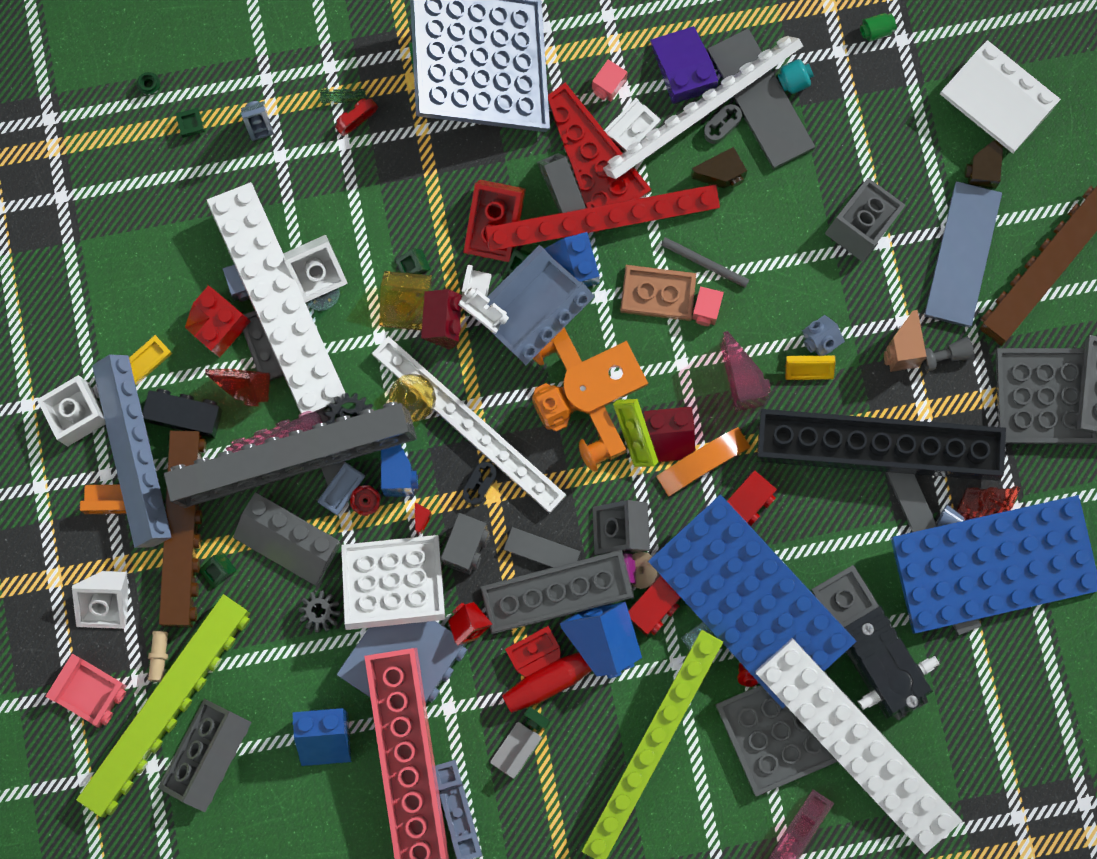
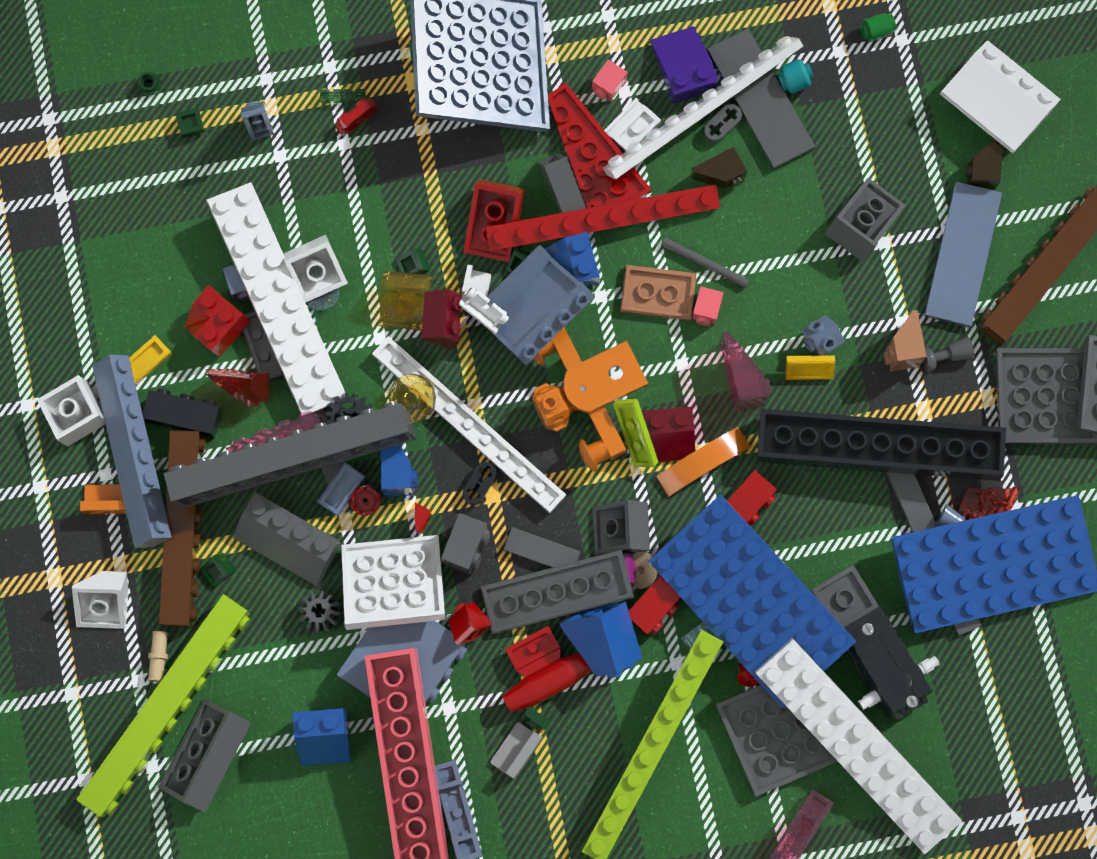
(87, 691): coral panel -> none

